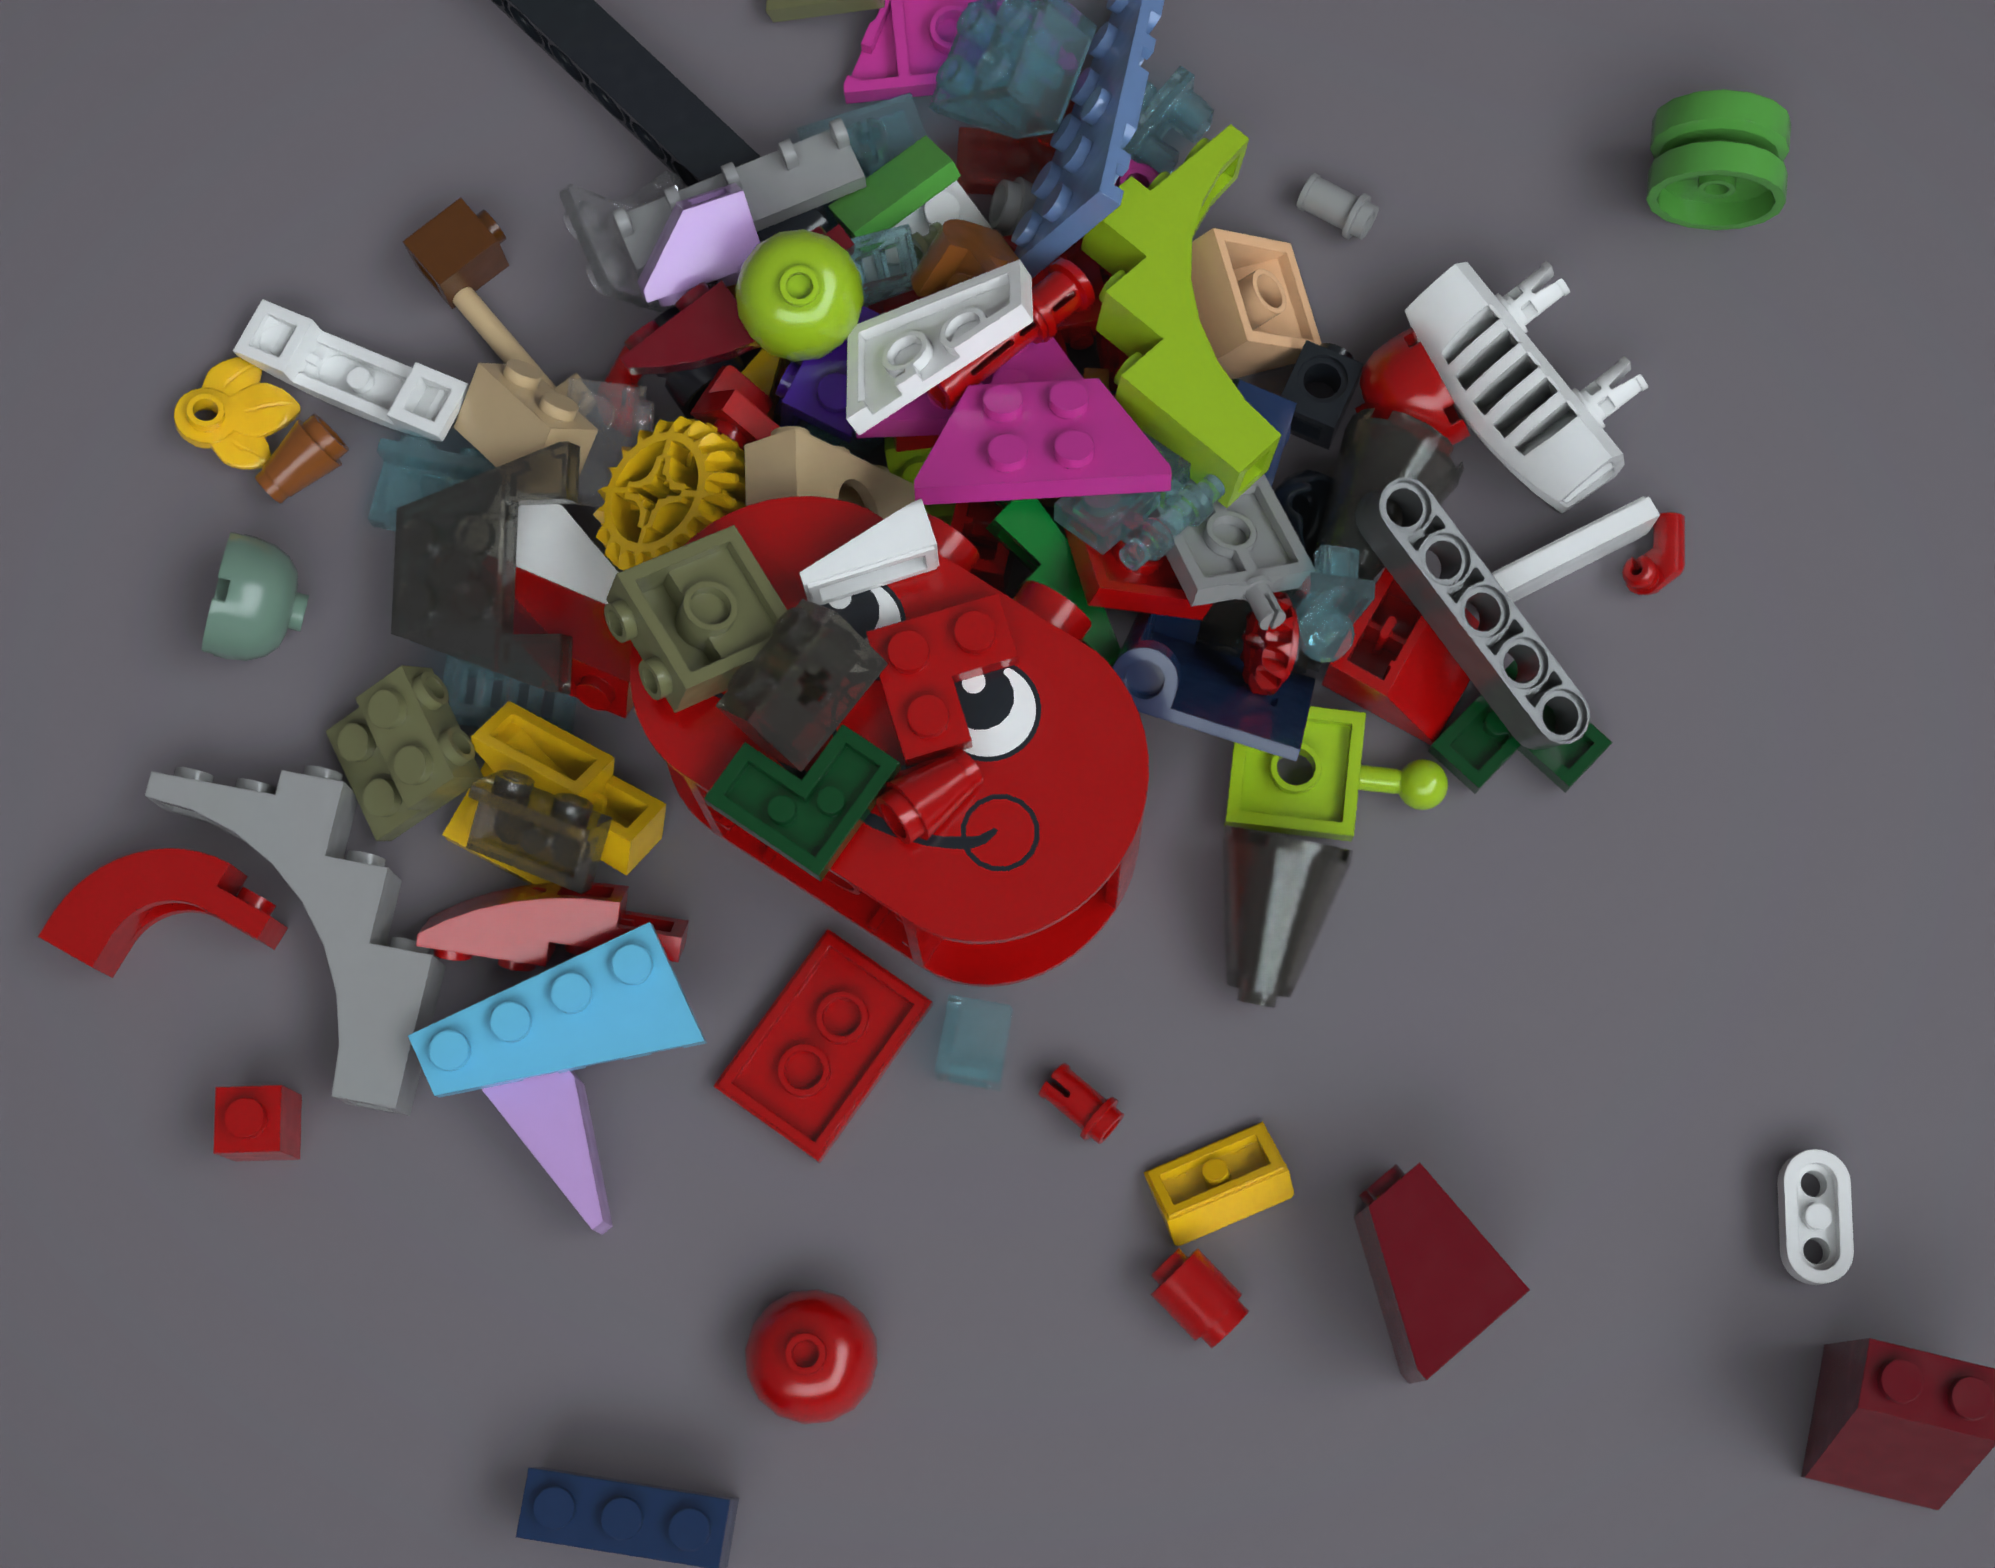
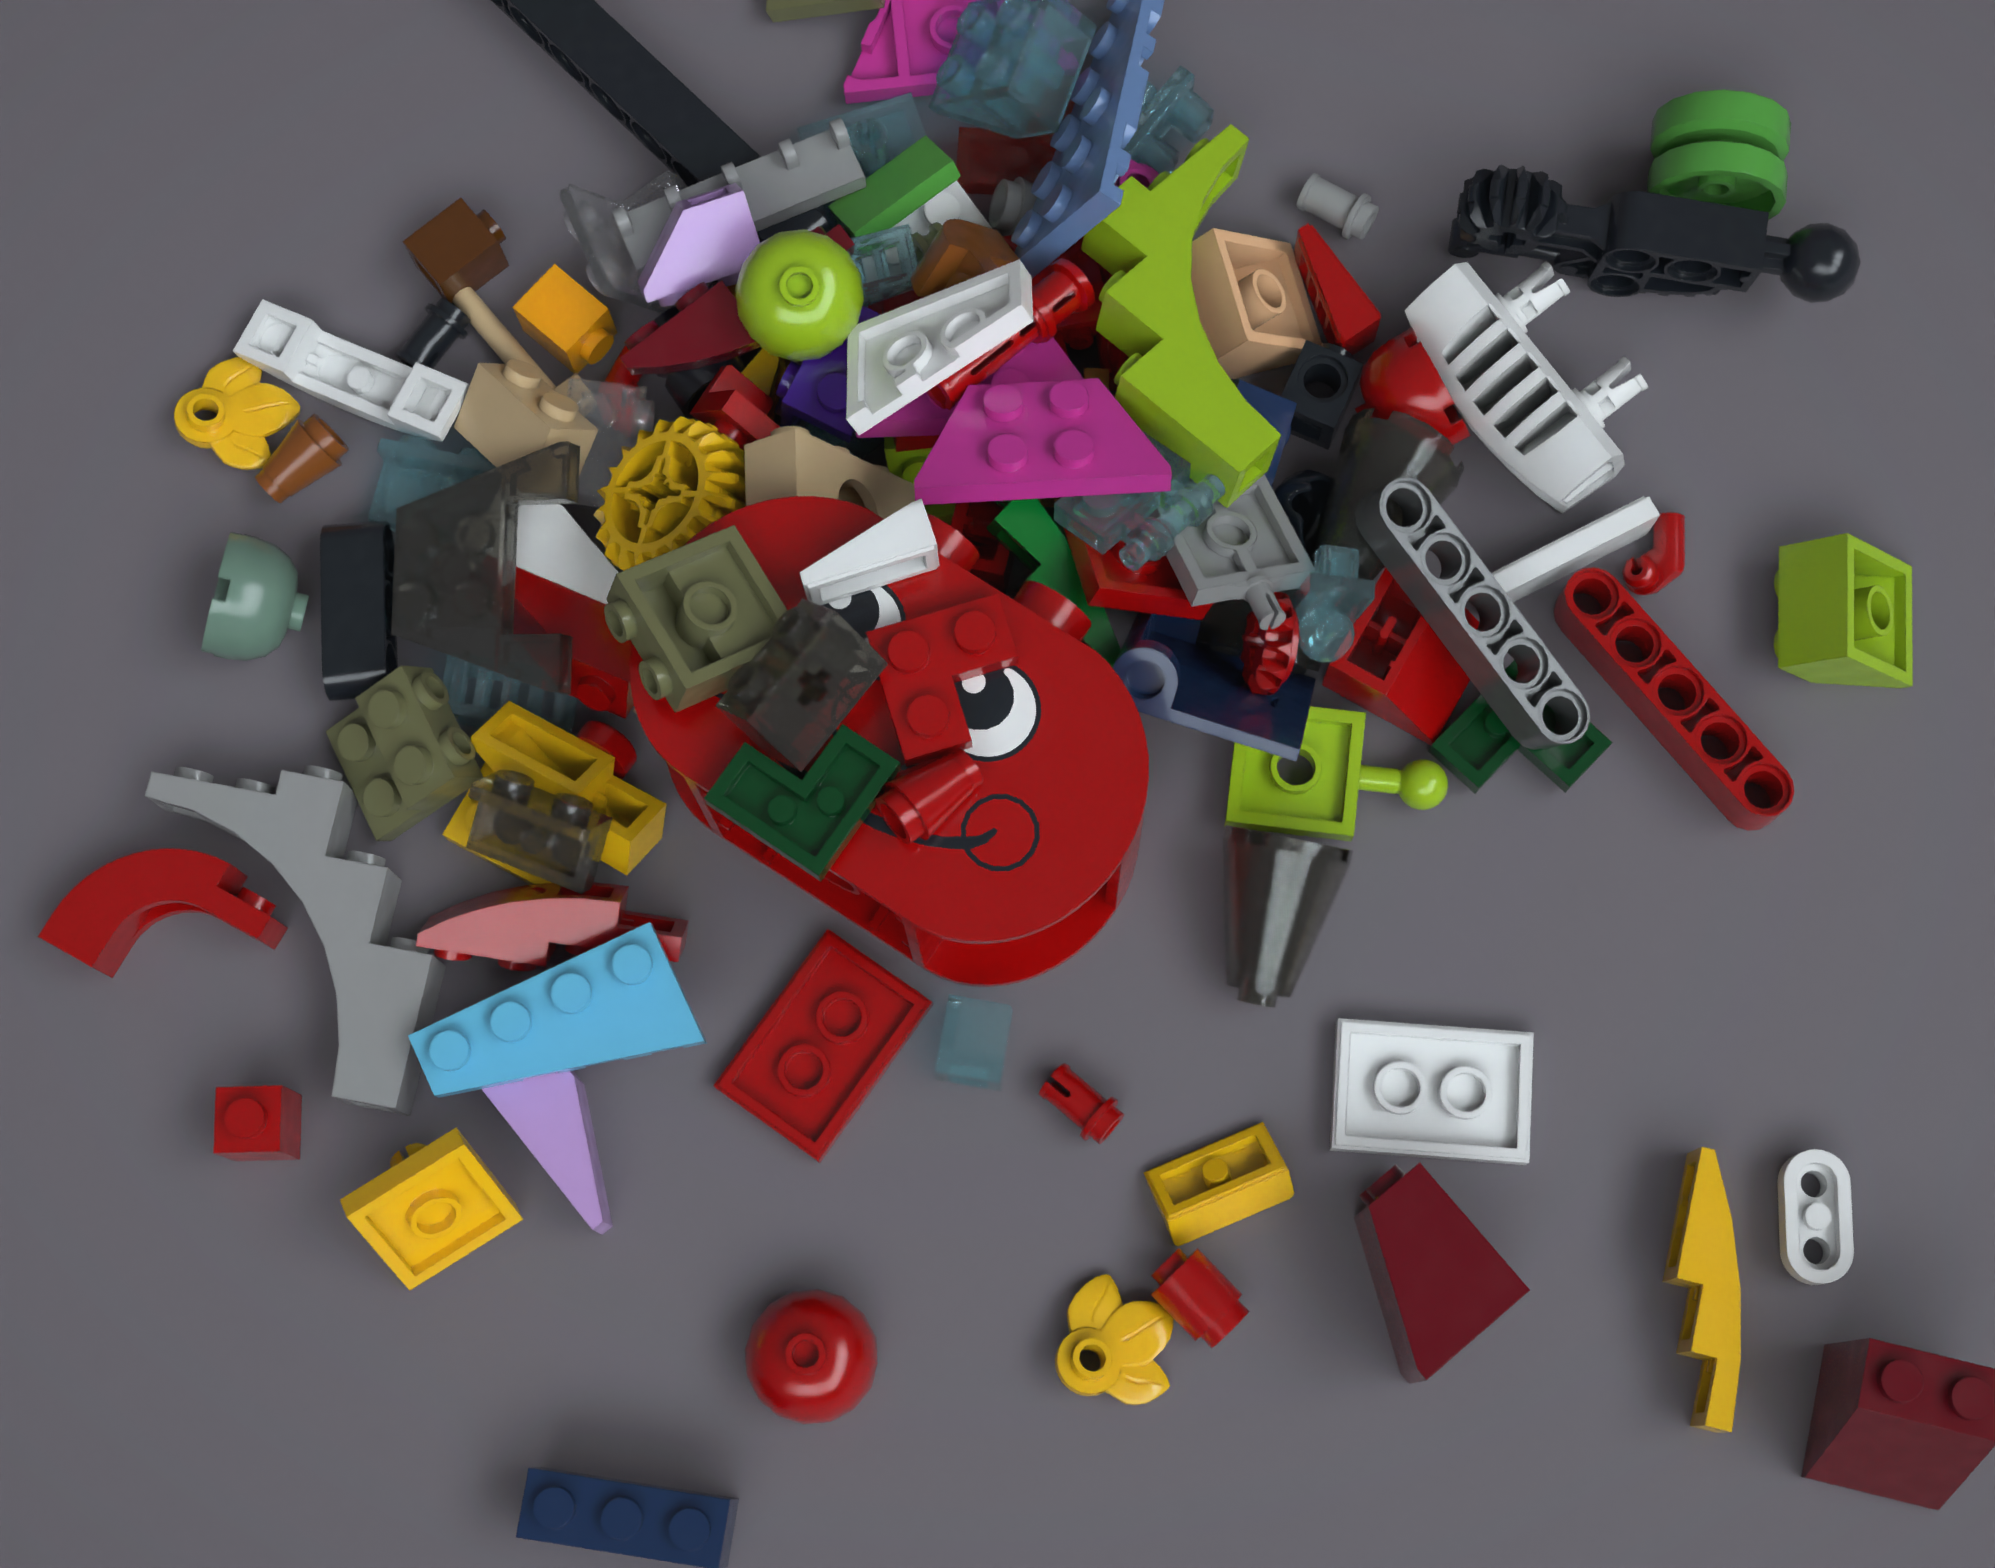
(356, 607): none -> black beam
(431, 1208): none -> yellow tile
(434, 335): none -> black pin
(566, 320): none -> light orange brick
(612, 742): none -> red tile
(1122, 1337): none -> yellow plate
(1339, 302): none -> red slope
(1432, 1091): none -> white tile
(1646, 240): none -> black arm
(1675, 730): none -> red beam
(1706, 1263): none -> yellow slope
(1844, 613): none -> lime slope

